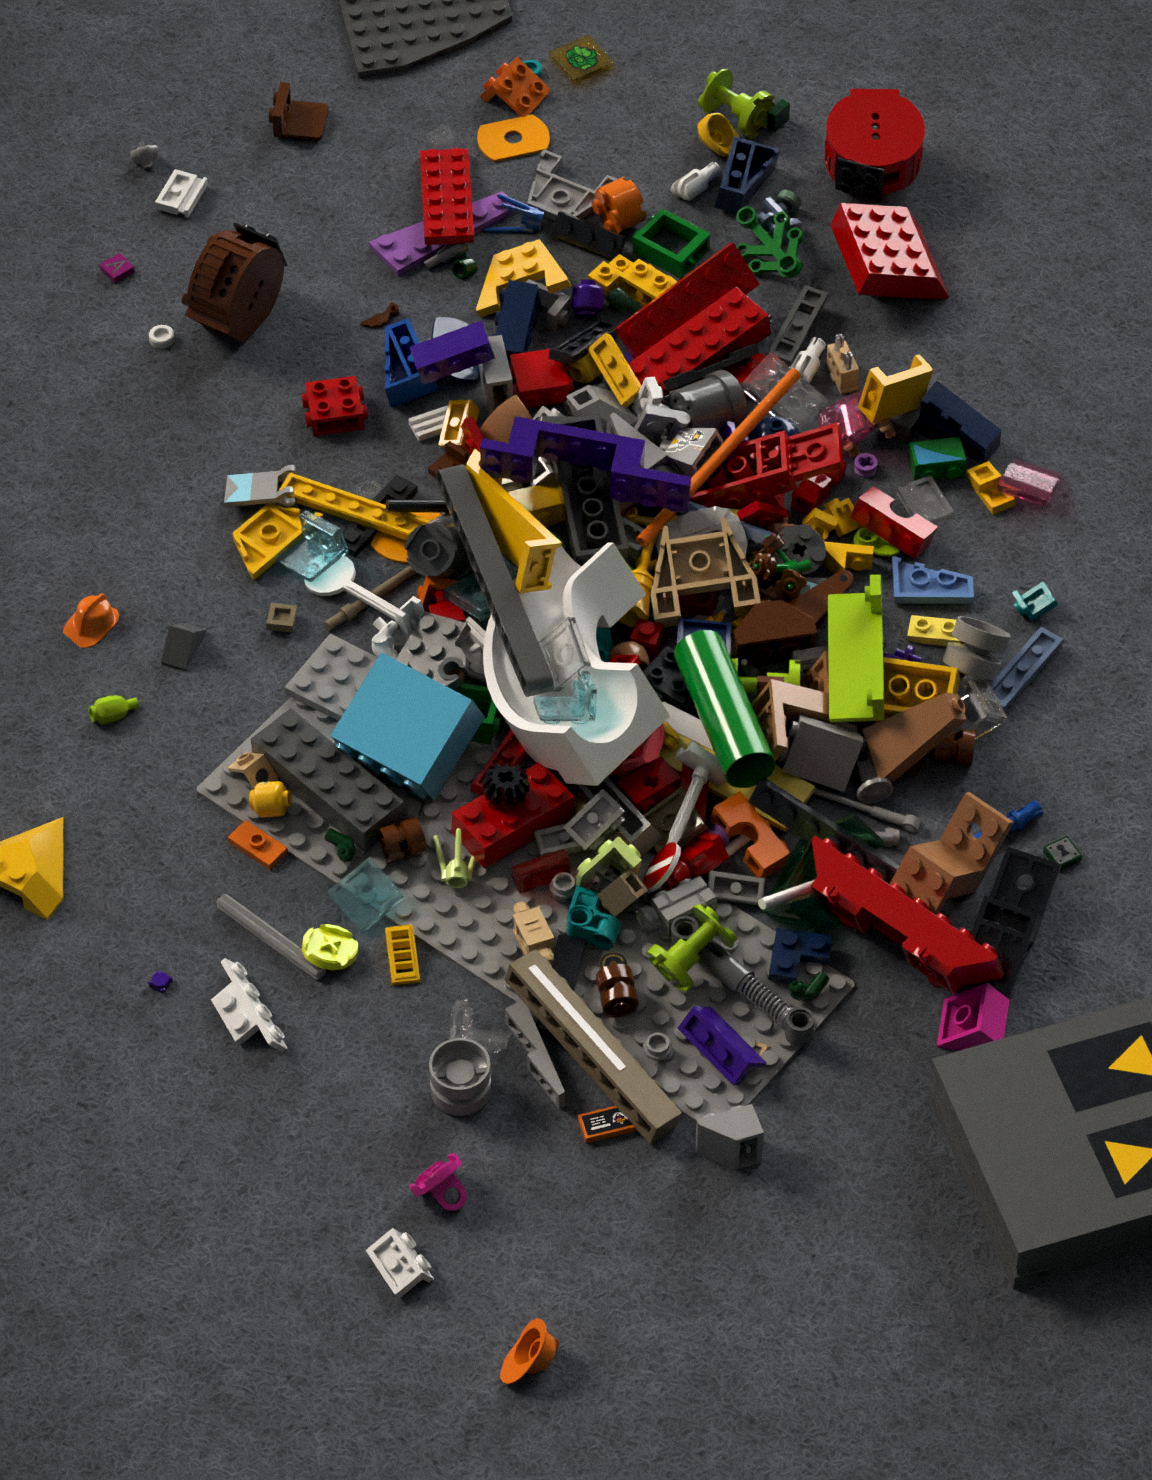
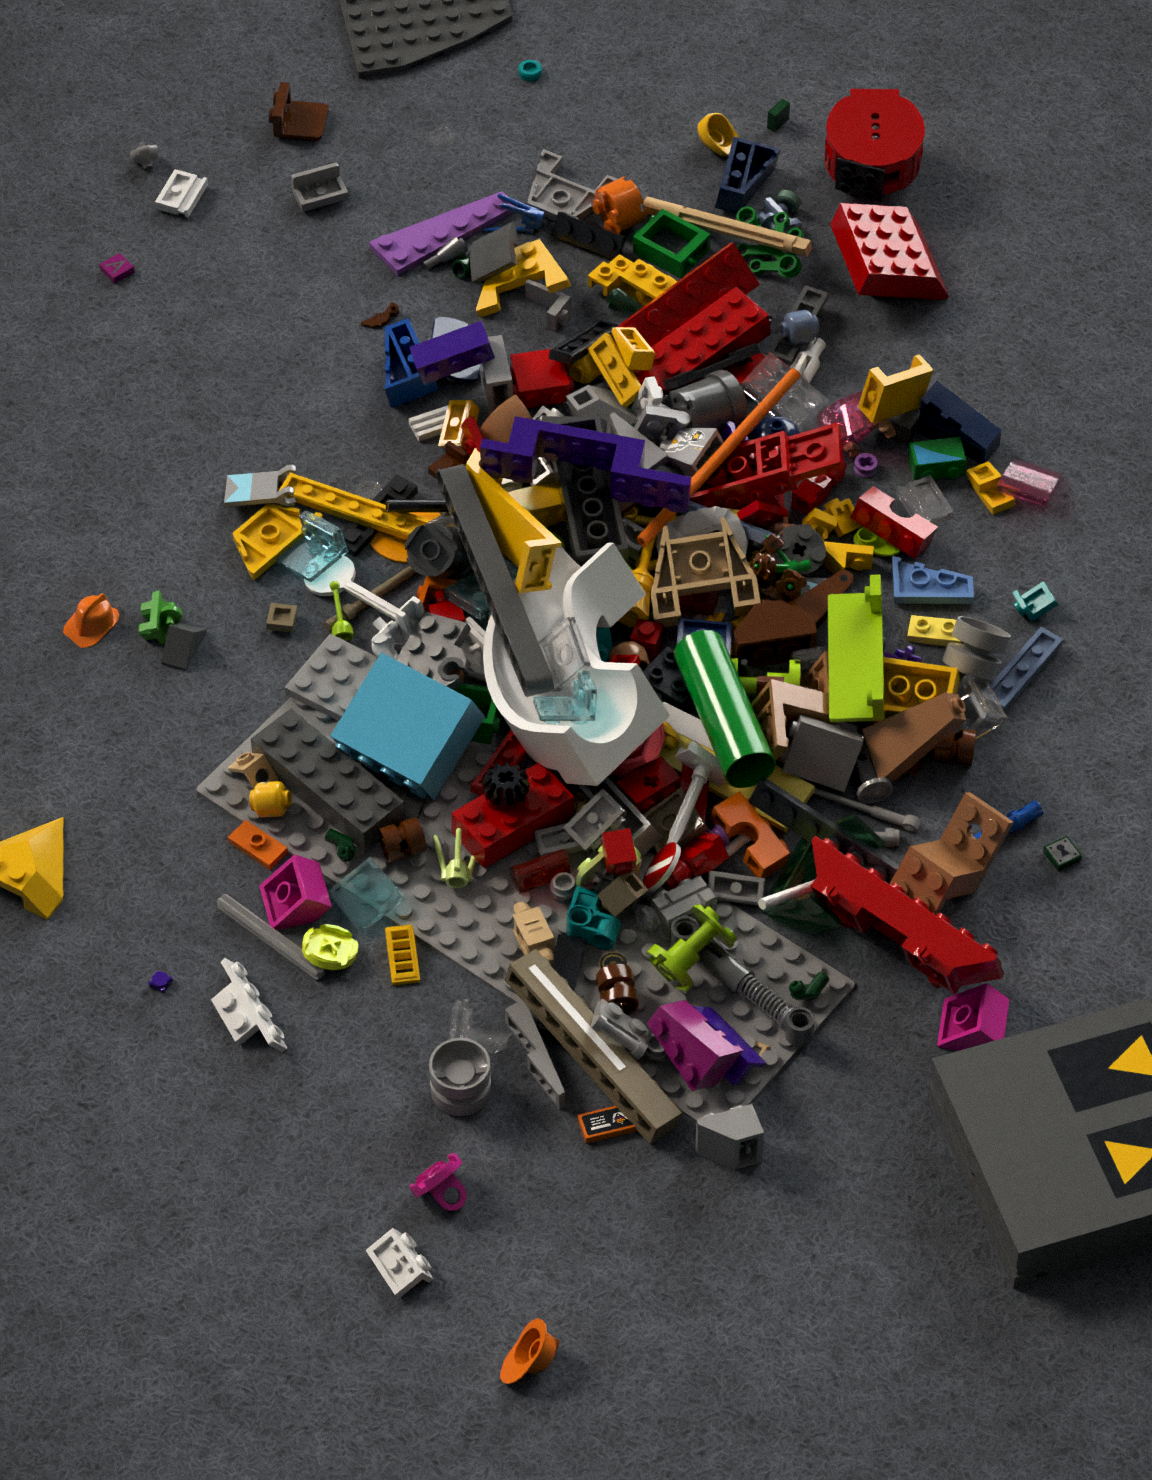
(111, 709): lime plant -> none
(161, 336): white tile -> none
(161, 617): none -> bright green hips
(235, 282): reddish brown piece -> none
(295, 893): none -> dark pink slope
(319, 187): none -> light grey bracket
(334, 406): red brick -> none
(342, 628): none -> lime hinge
(446, 196): red plate -> none
(493, 253): none -> dark grey slope
(495, 147): light orange piece -> none
(517, 87): orange bracket -> none
(517, 316): dark blue wedge -> none
(581, 59): clear yellow tile -> none
(587, 298): dark purple head -> none
(619, 851): none -> red brick
(620, 1027): none -> light grey plate
(633, 348): none -> yellow slope
(693, 1045): none -> magenta wedge
(695, 182): white arm -> none
(732, 227): none -> tan piece
(750, 110): lime piece -> none
(797, 946): dark blue plate -> none
(799, 327): none -> sand blue head
(842, 366): tan piece -> none
(1012, 915): black bracket -> none

